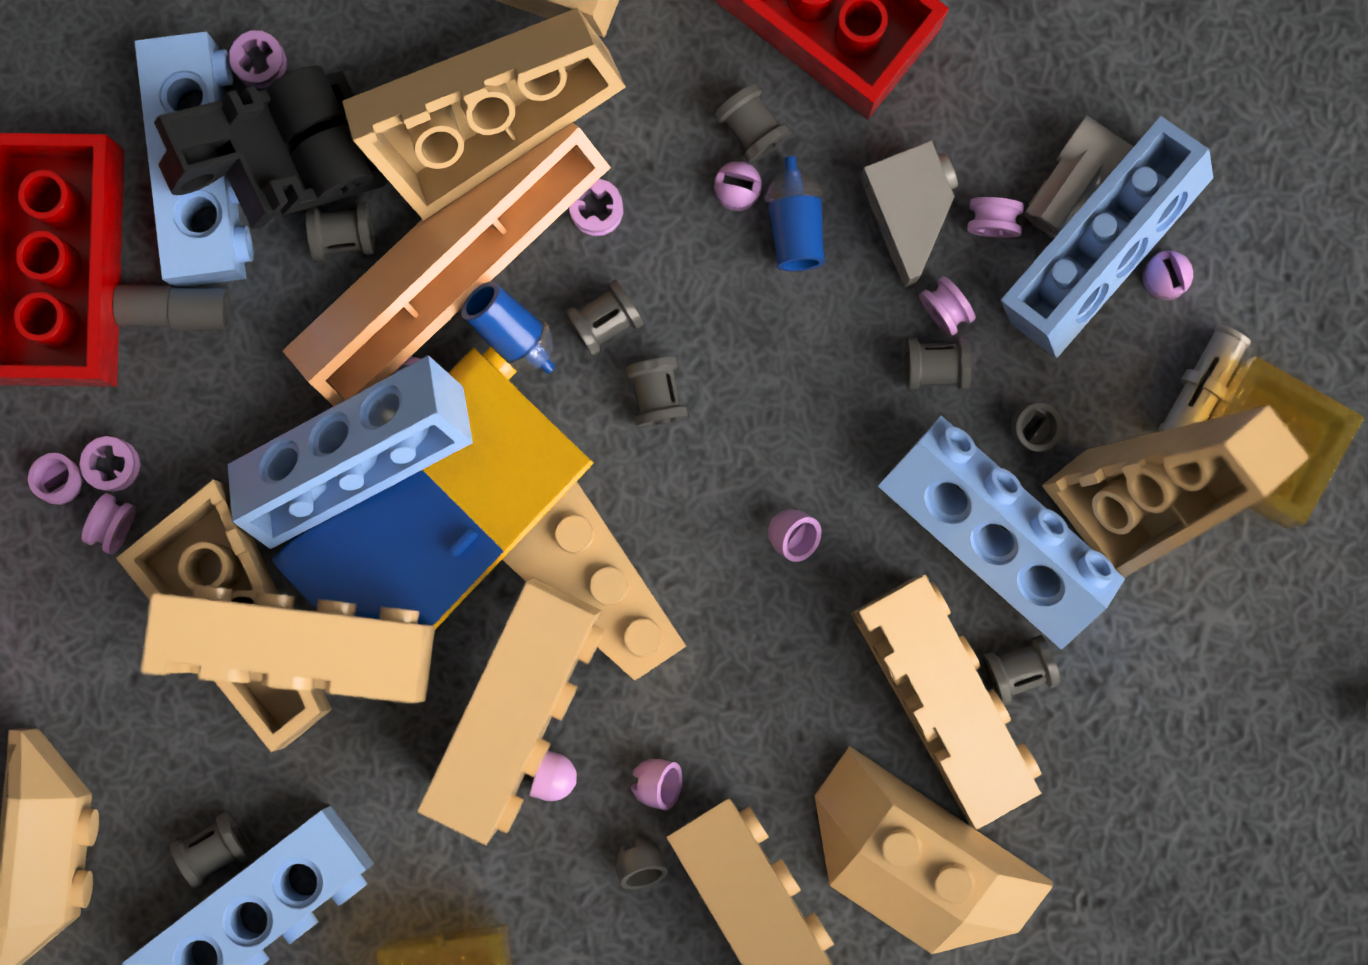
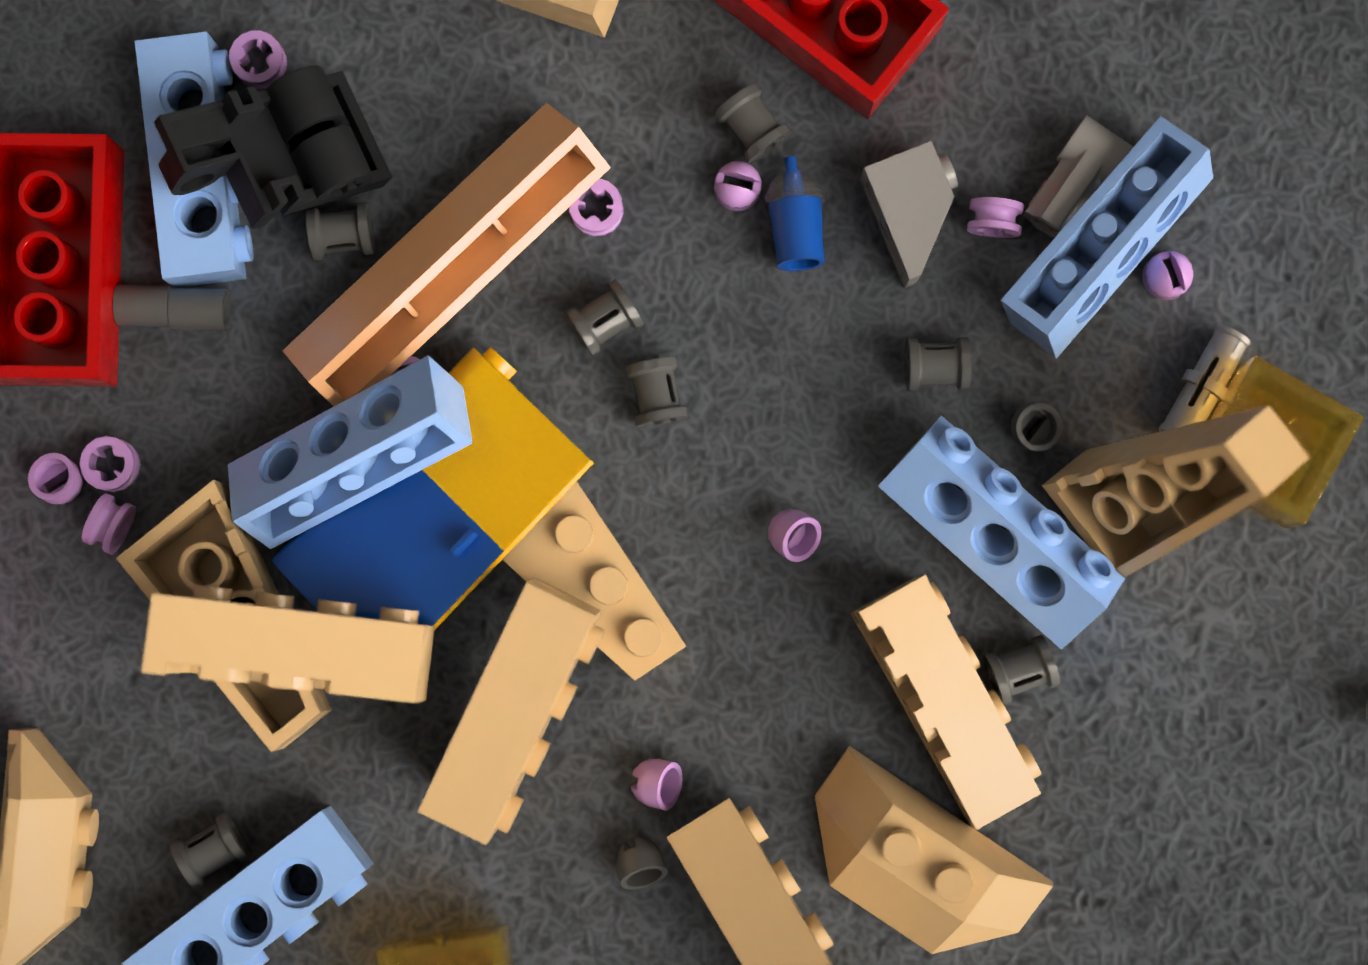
(481, 109): tan wedge -> none
(509, 328): blue piece -> none
(554, 778): lavender hinge -> none
(947, 306): lavender bush -> none

